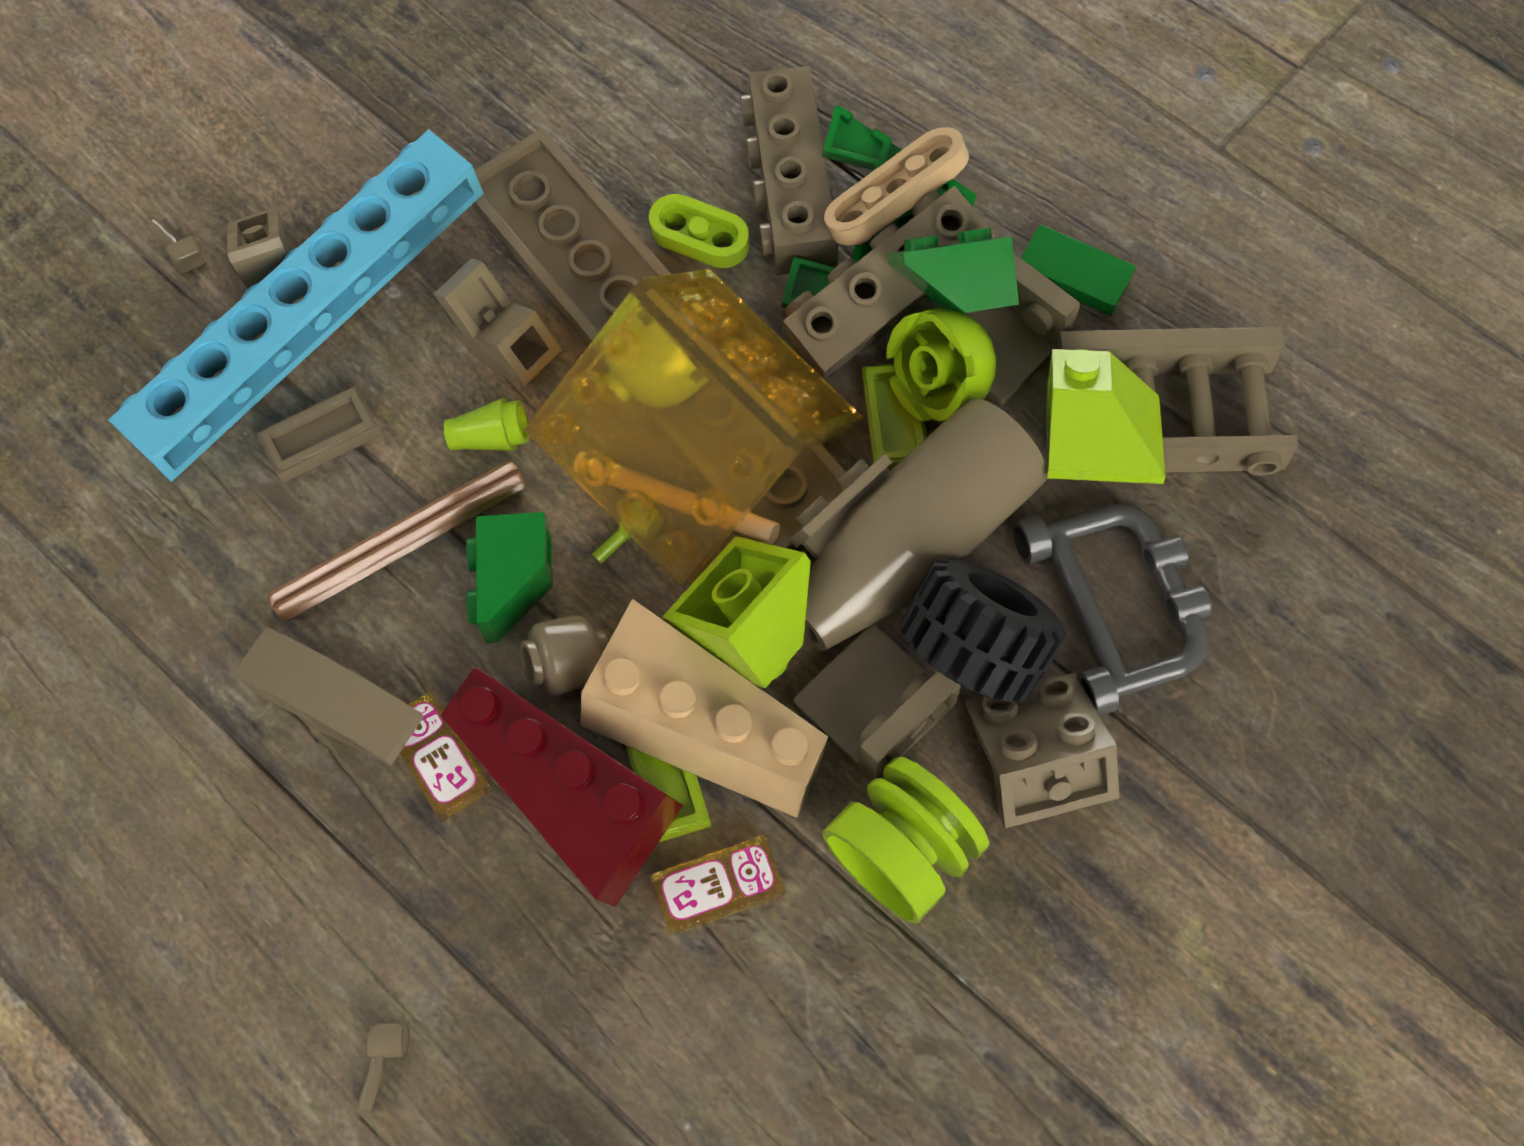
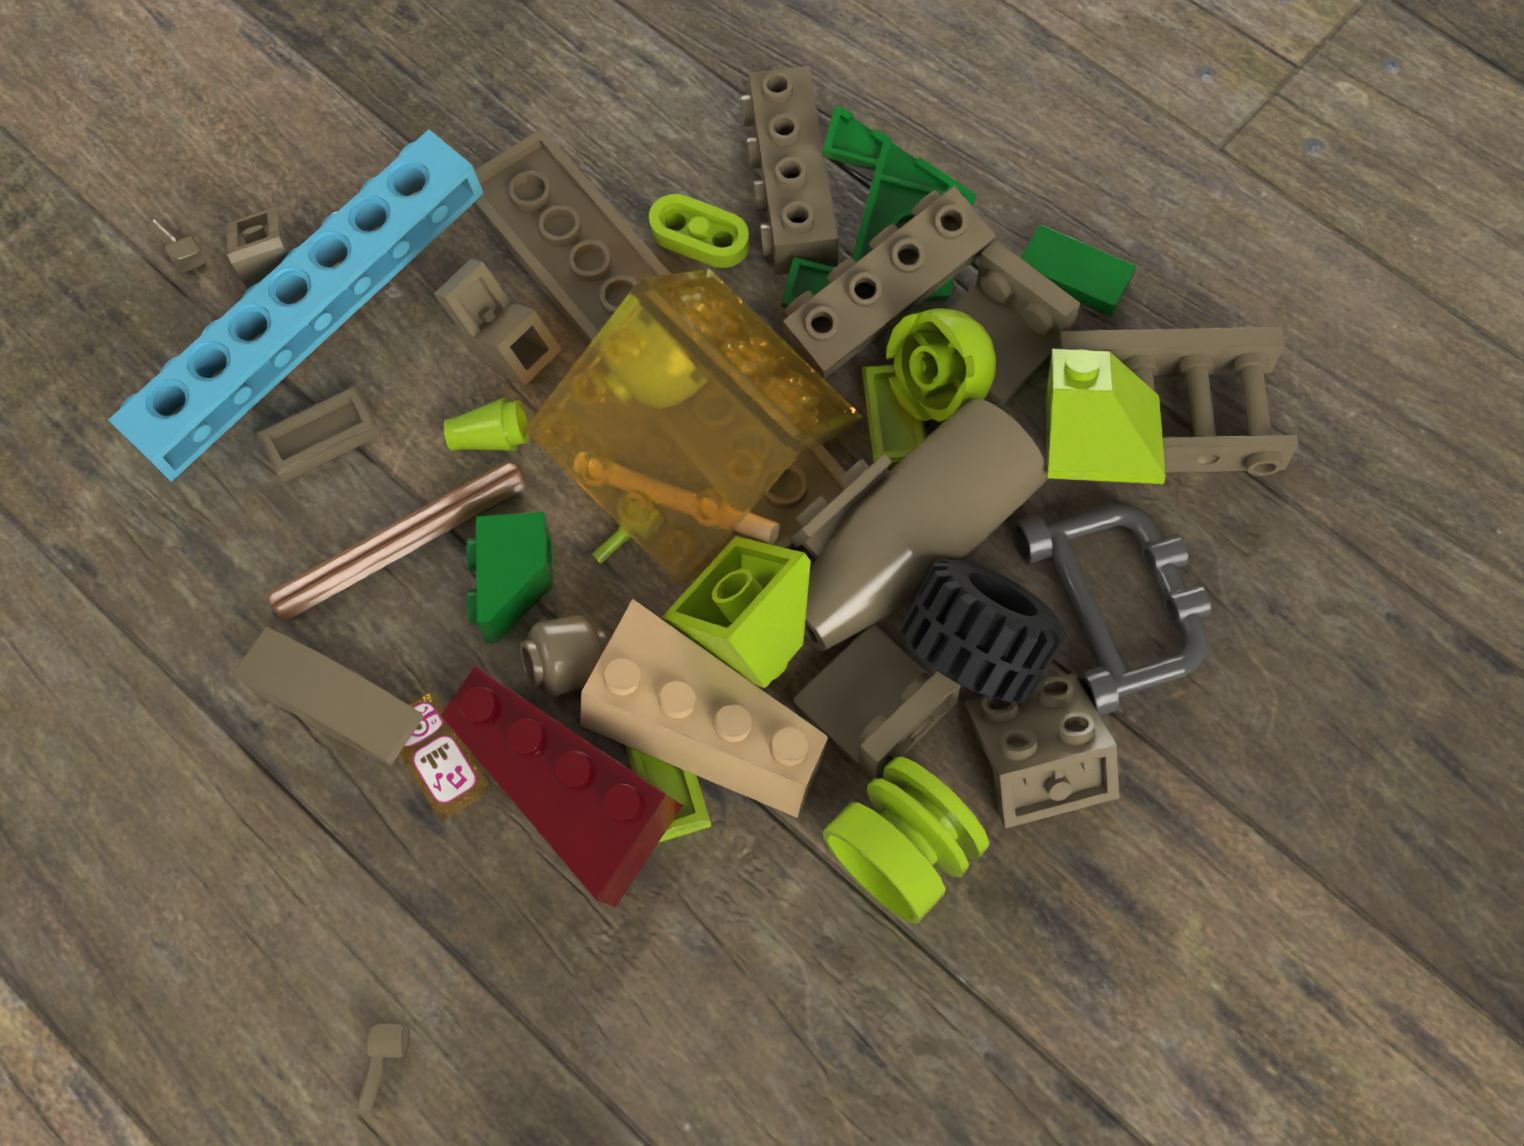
(718, 885): tile -> none
(896, 186): tan plate -> none
(962, 275): green slope -> none

